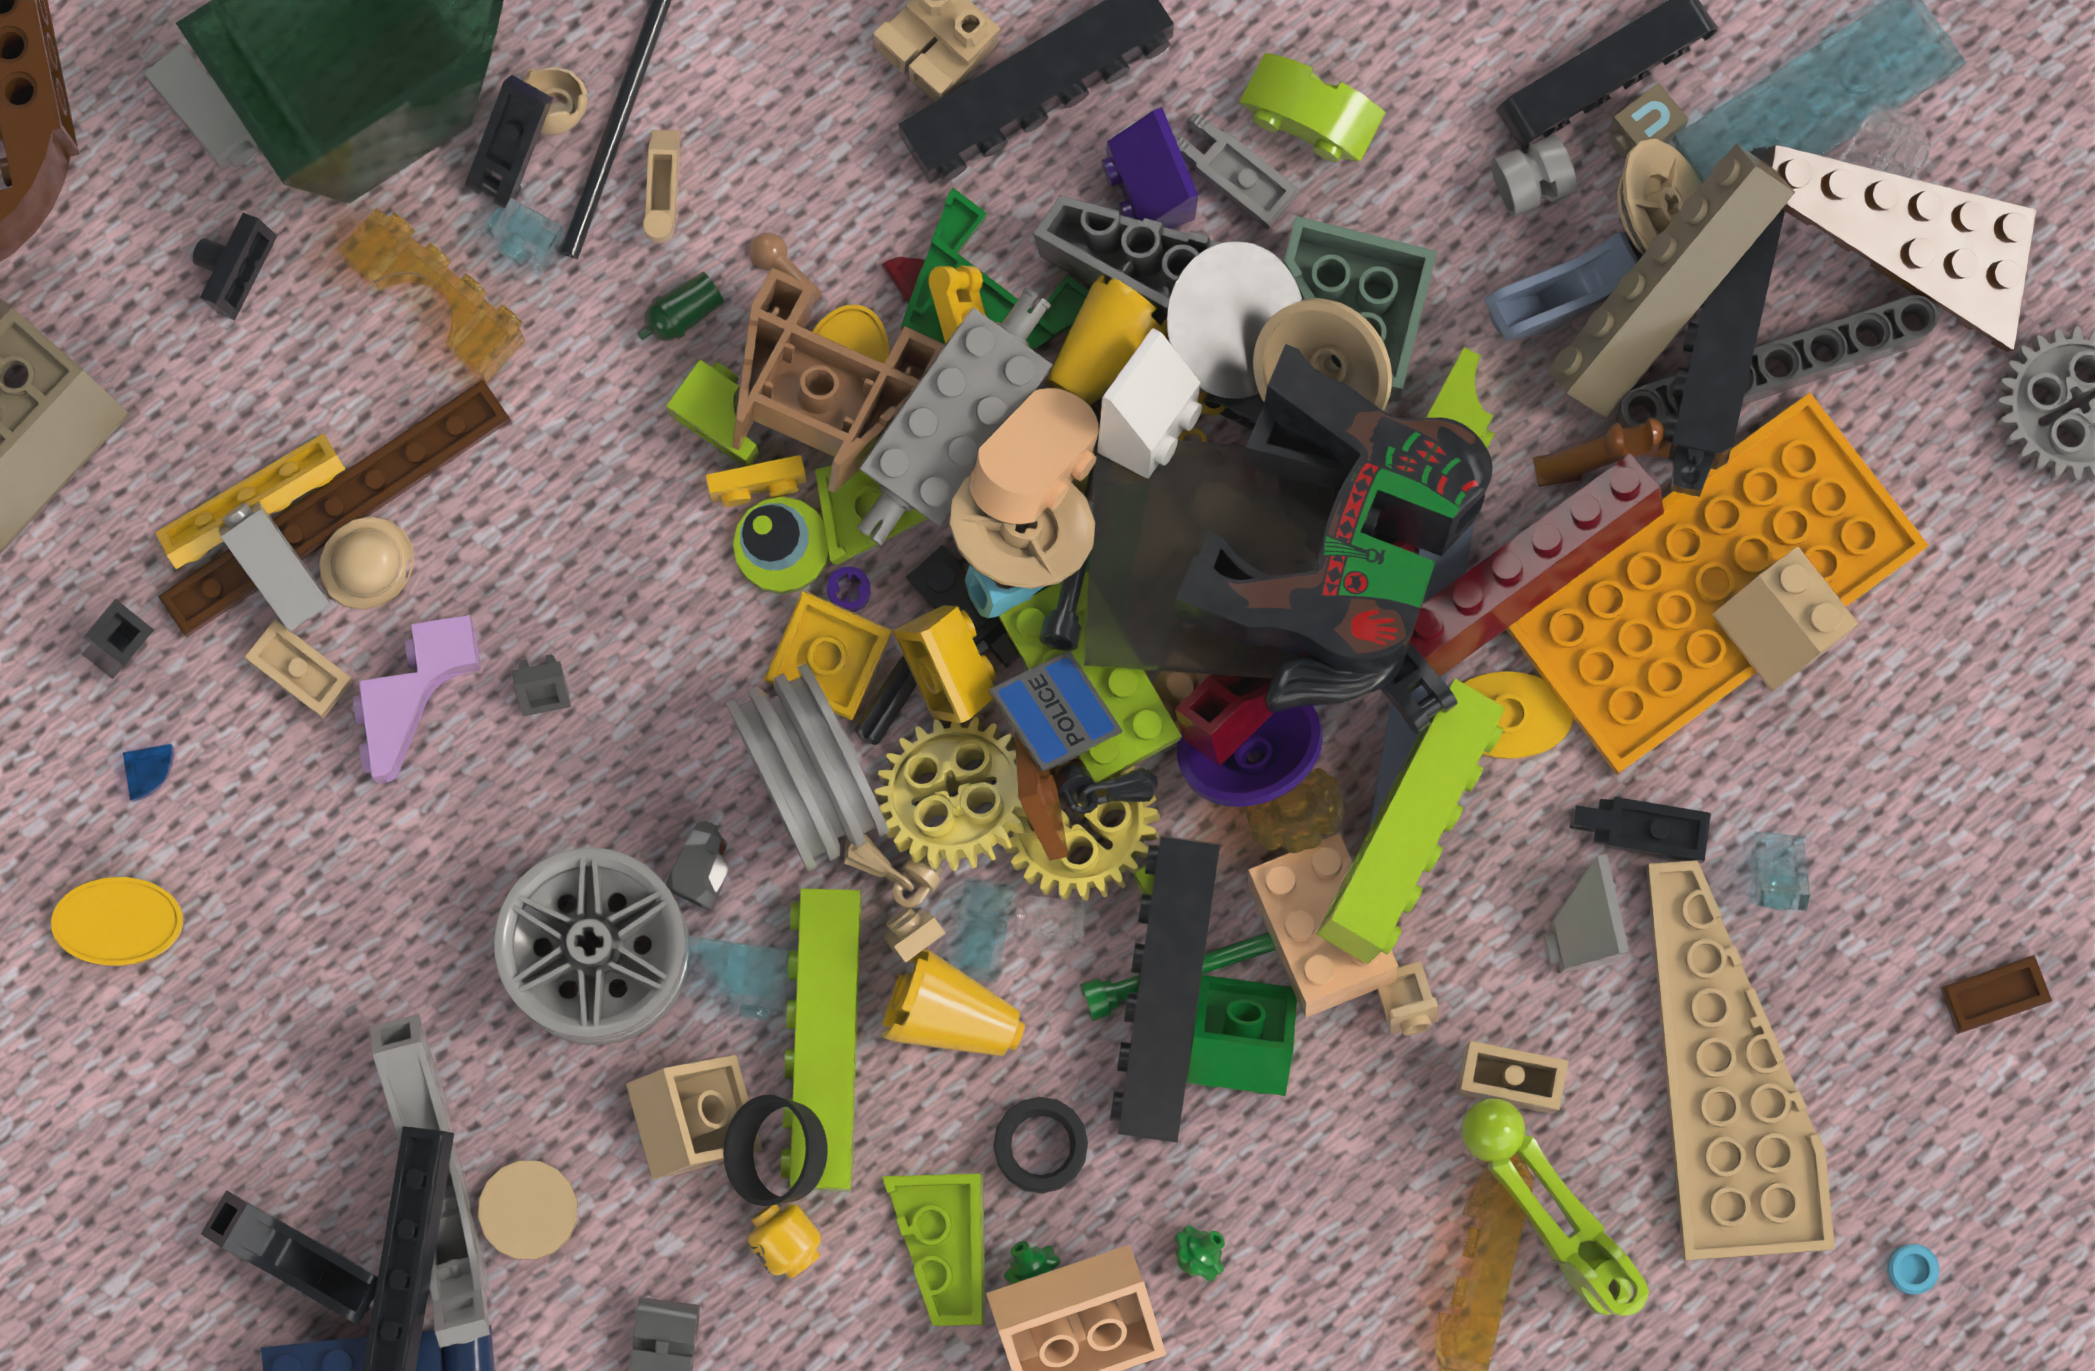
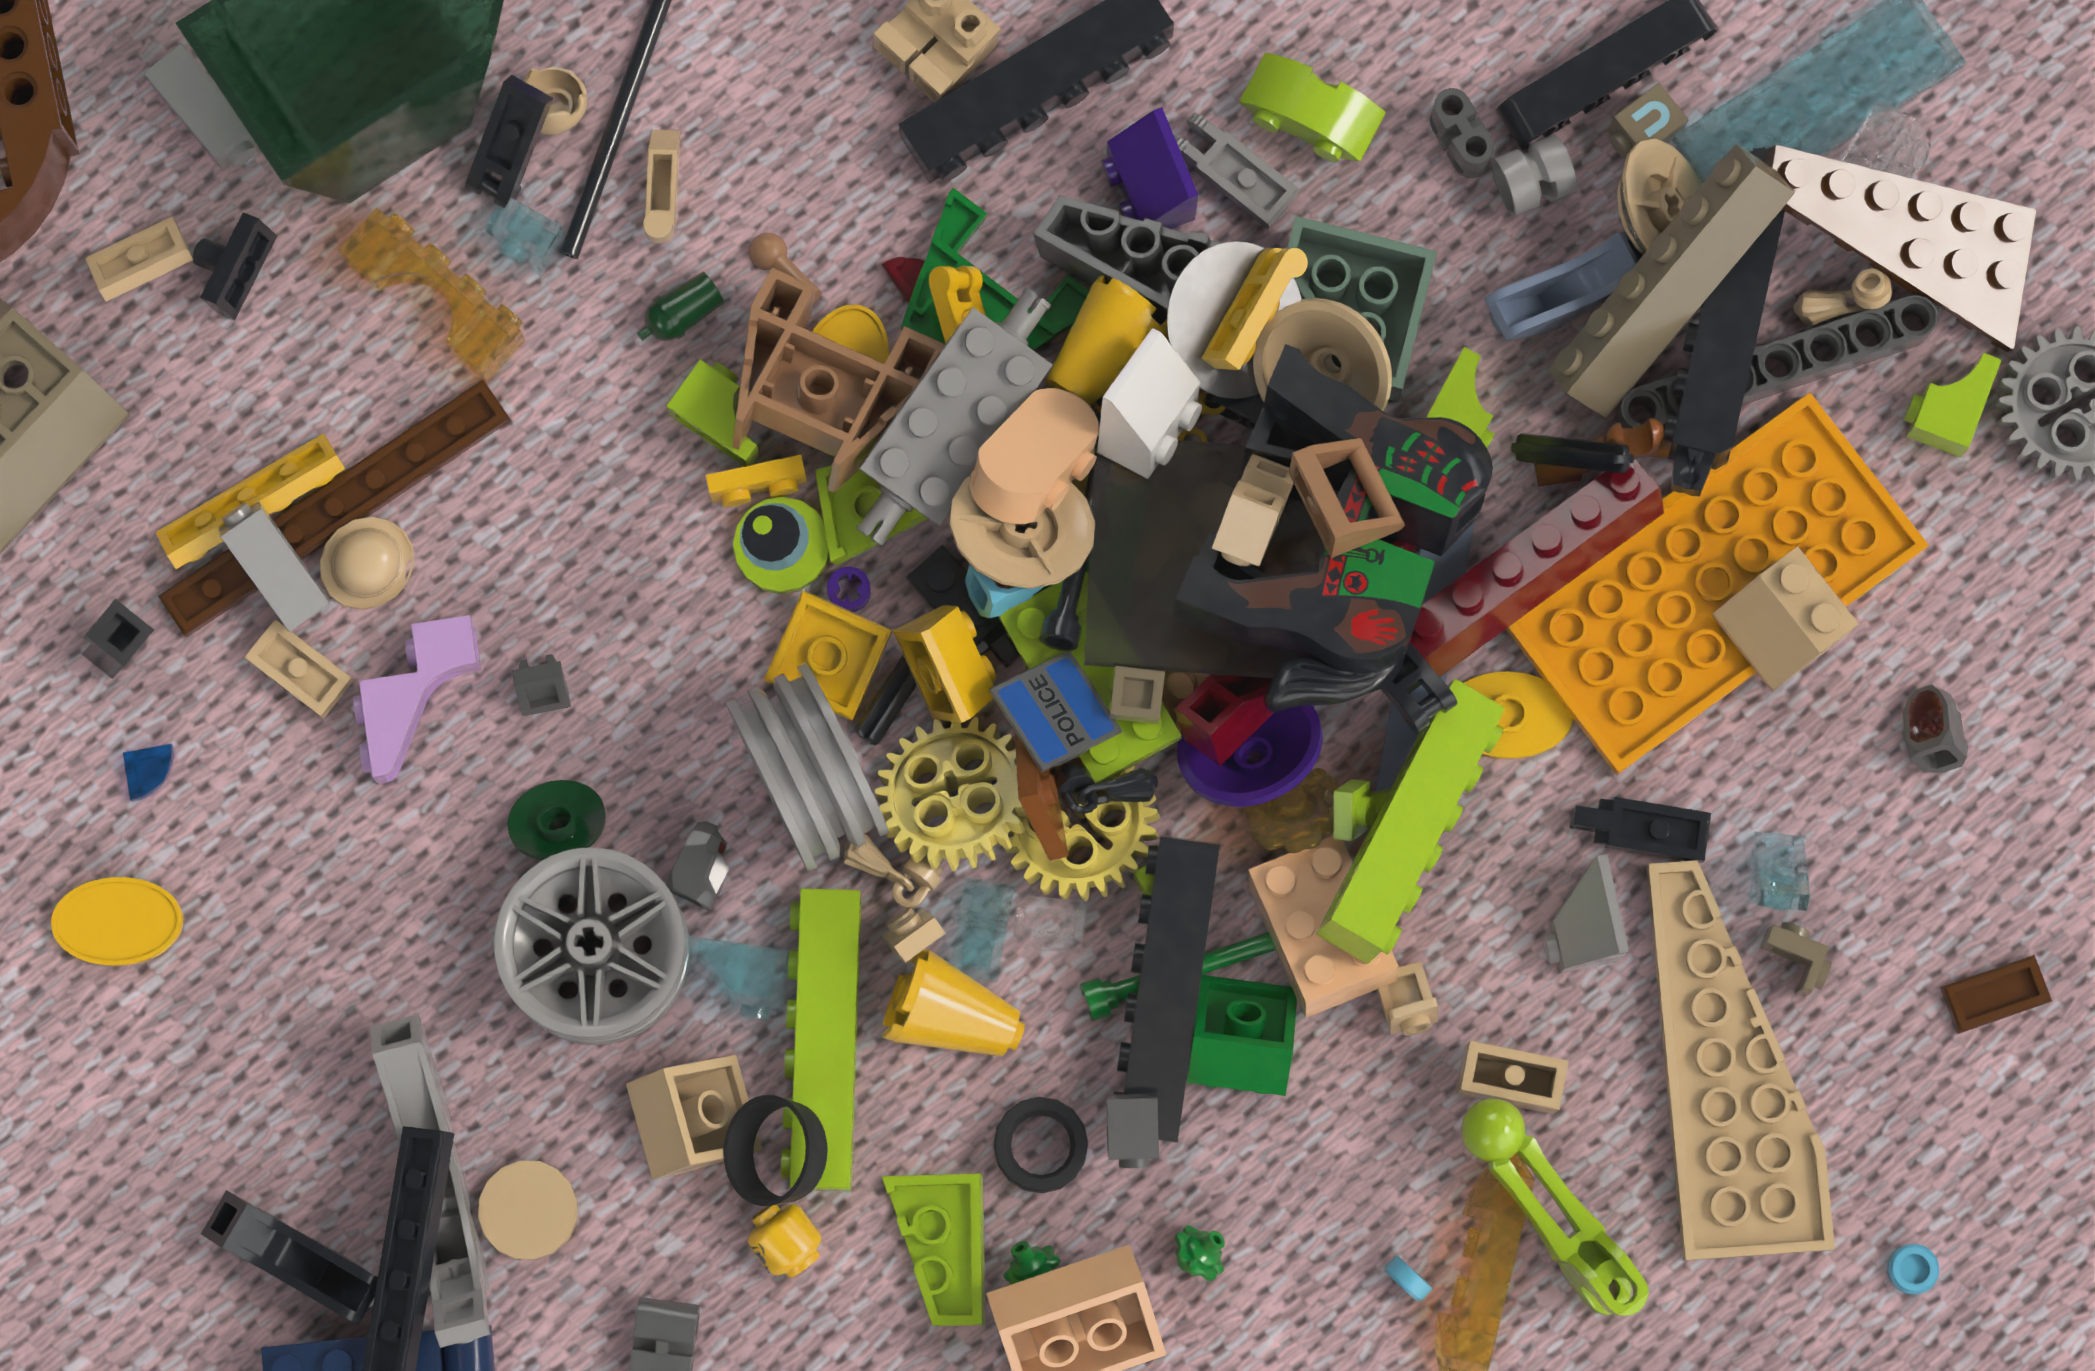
(139, 259): none -> tan plate
(551, 806): none -> dark green dish
(1132, 1129): none -> dark grey brick
(1137, 695): none -> dark tan plate
(1253, 307): none -> yellow plate
(1254, 512): none -> tan arch
(1323, 505): none -> medium nougat tile
(1355, 808): none -> lime plate
(1408, 1278): none -> medium azure tile
(1461, 133): none -> dark grey piece
(1572, 453): none -> black axle
(1794, 944): none -> dark tan bracket
(1869, 289): none -> tan piece
(1934, 730): none -> dark grey rock
(1950, 413): none -> lime arch

